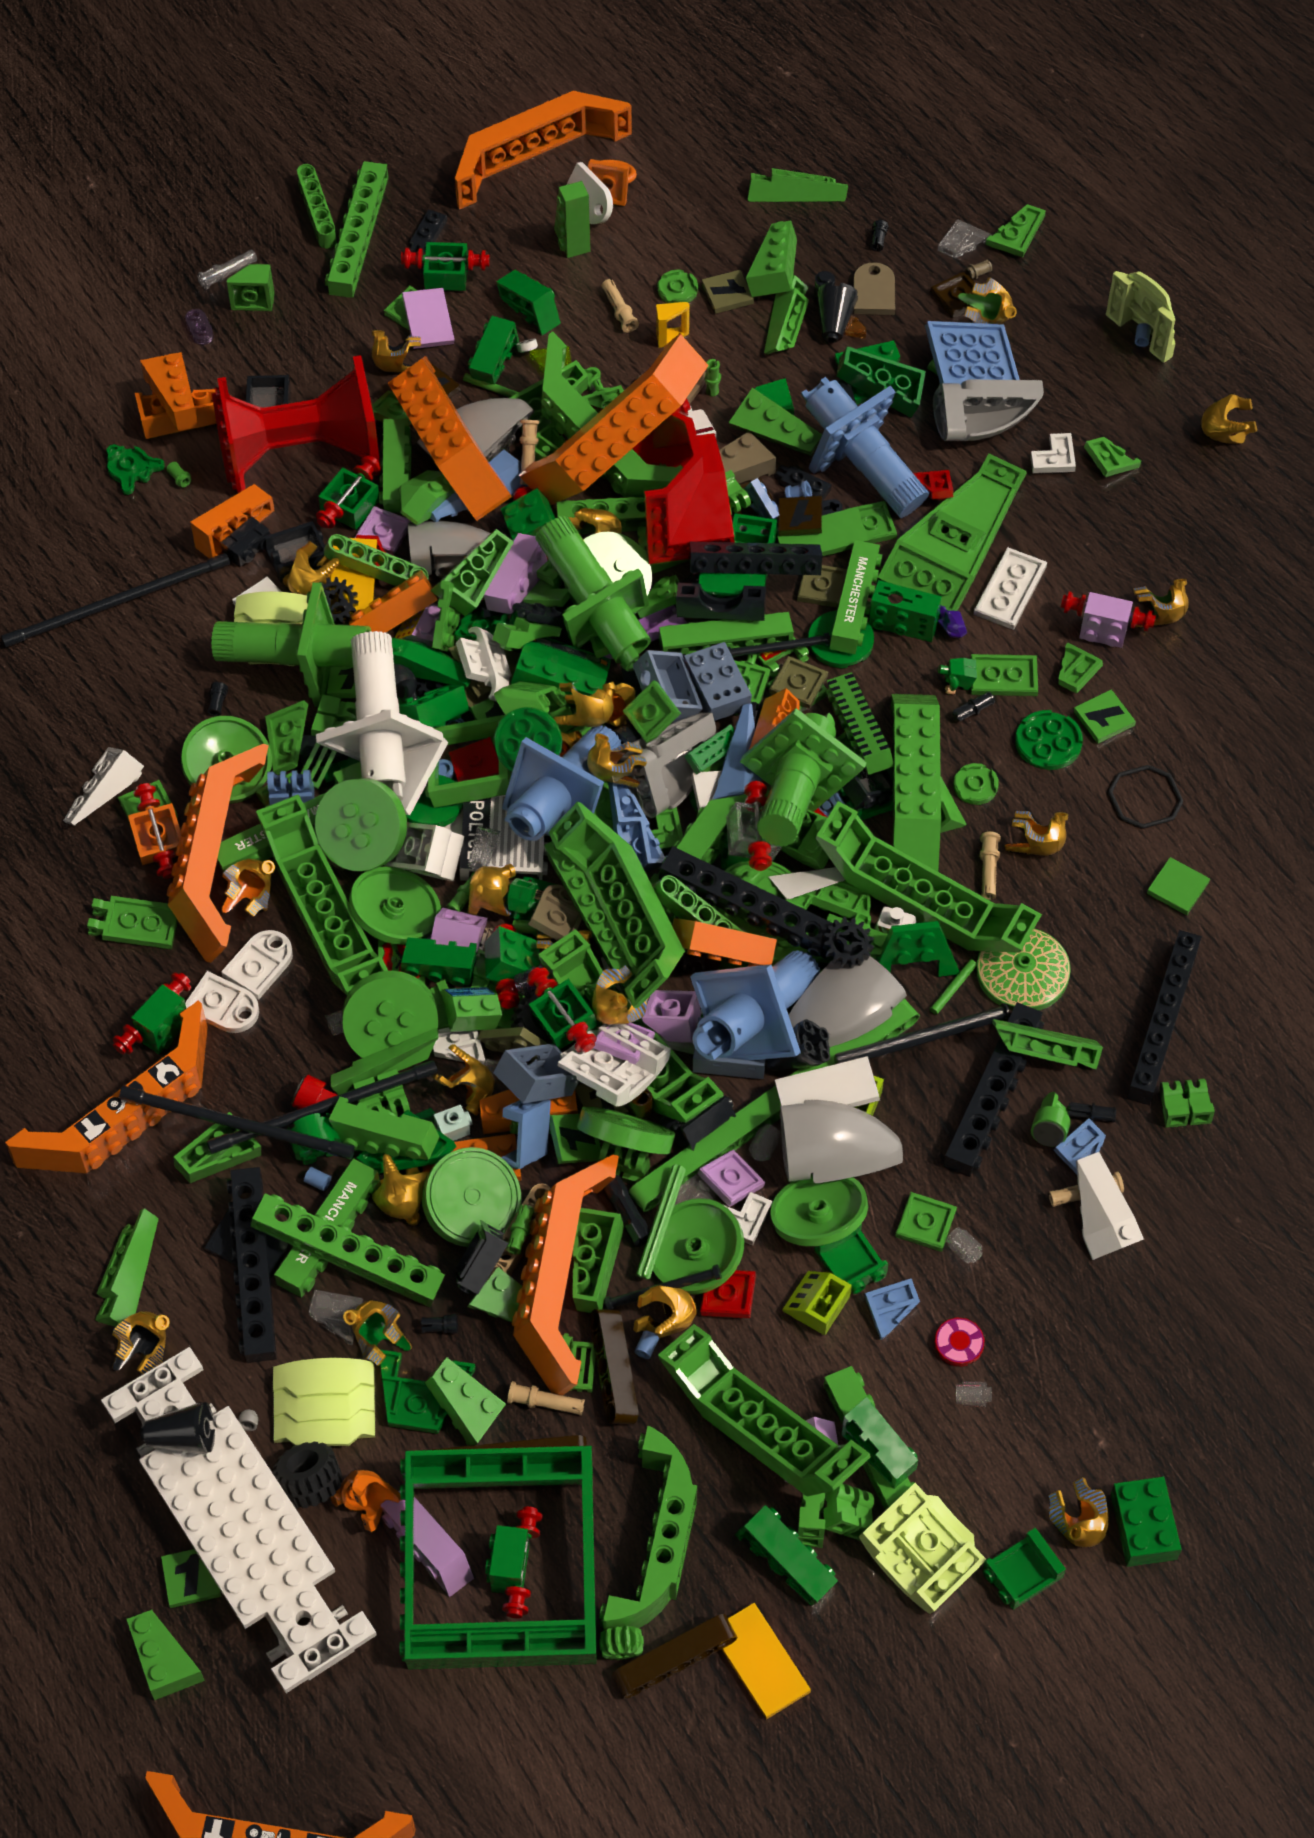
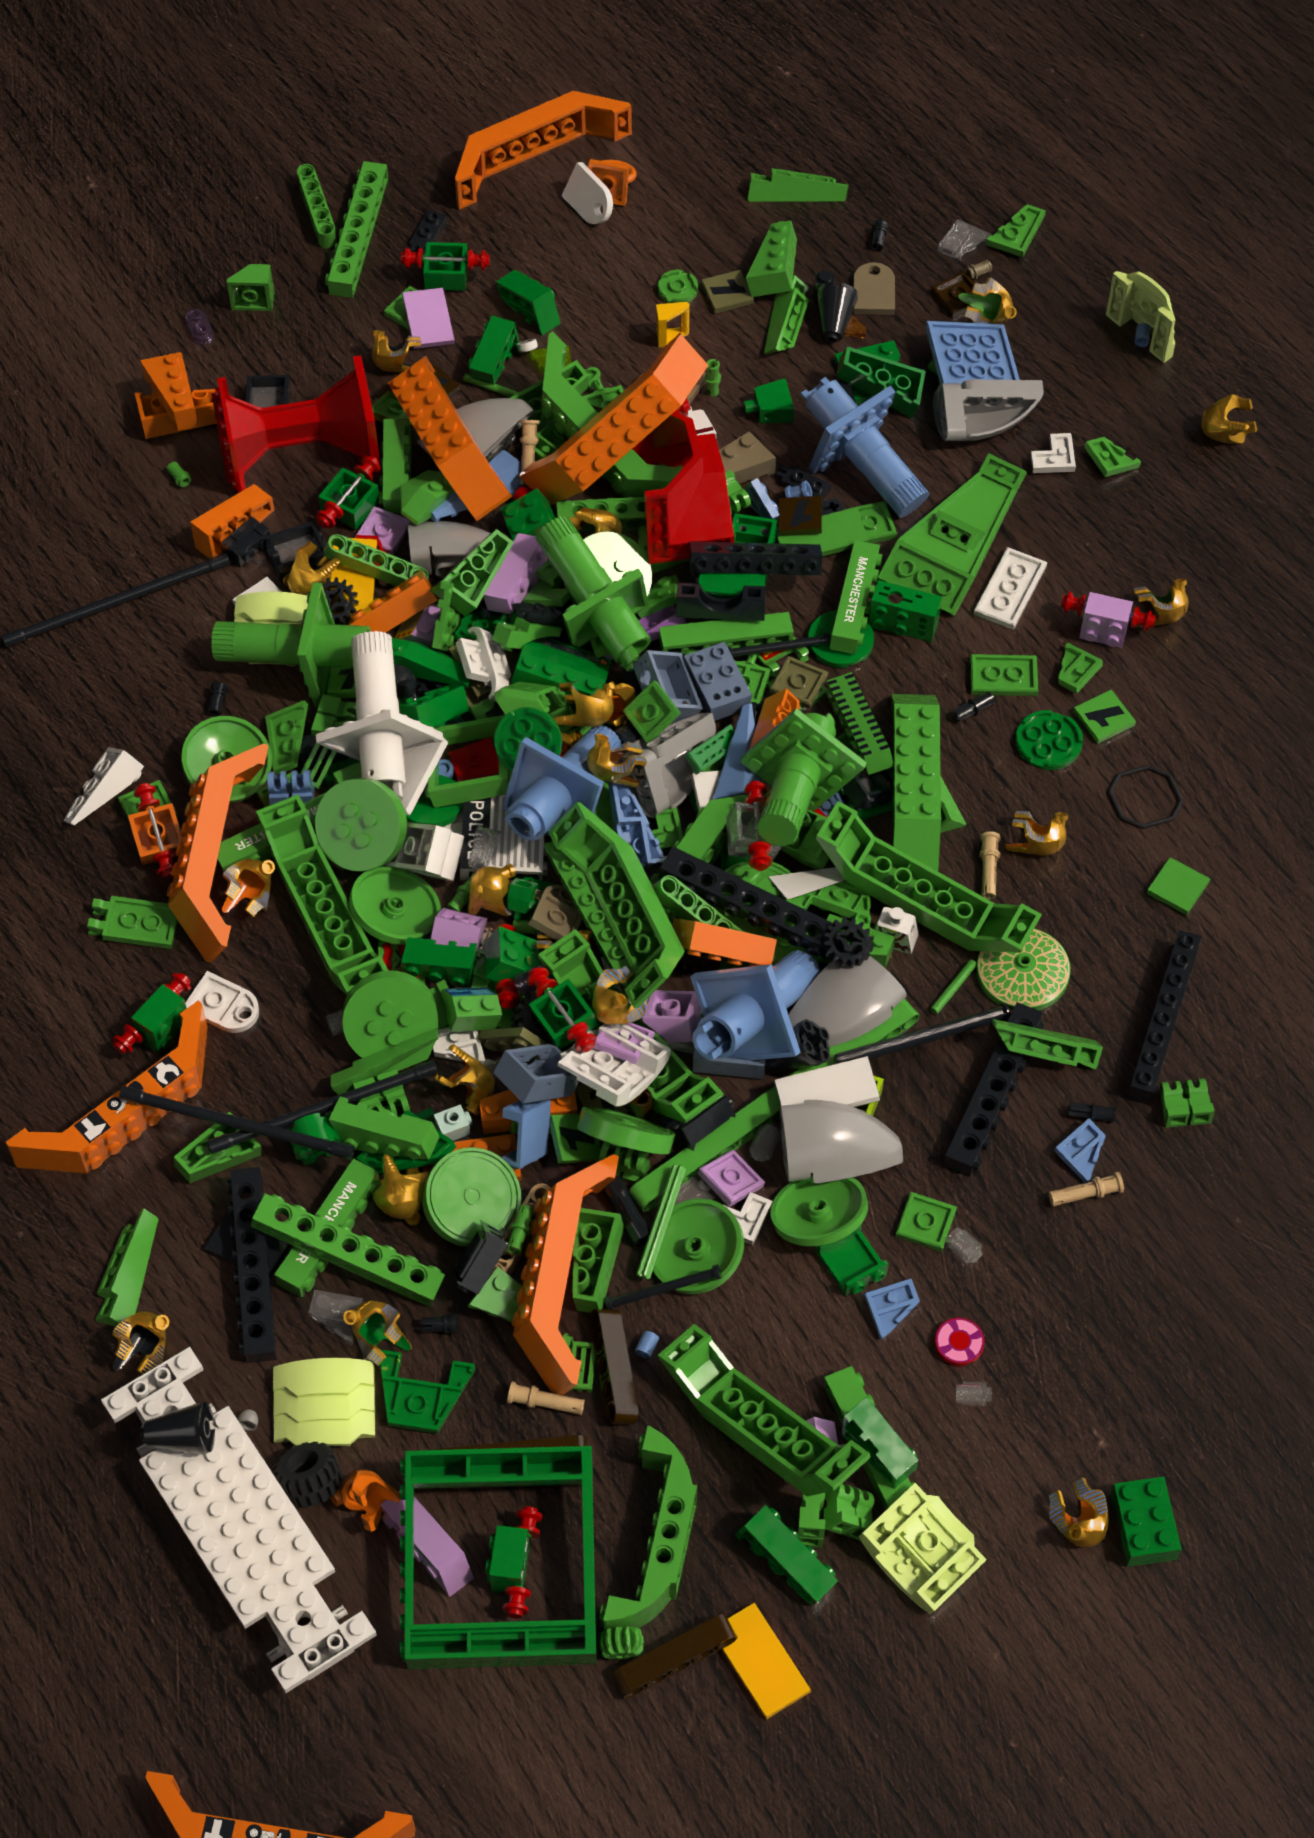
(130, 466): green tile -> none
(161, 1656): bright green wedge -> none
(188, 1579): bright green tile -> none
(219, 272): clear pin -> none
(258, 963): white tile -> none
(309, 1092): red piece -> none
(317, 1179): medium blue hinge -> none
(464, 1400): bright green wedge -> none
(572, 219): bright green wedge -> none
(622, 311): tan pin -> none
(677, 1306): pearl gold piece -> none
(732, 1297): red plate -> none
(774, 423): bright green wedge -> none
(818, 1300): lime slope -> none
(823, 588): olive tile -> none
(917, 944): green wing -> none
(937, 483): red wing -> none
(952, 623): dark purple piece -> none
(959, 673): green piece -> none
(976, 784): bright green tile -> none
(1024, 1570): green panel -> none
(1051, 1122): piece -> none
(1104, 1211): white wedge -> none

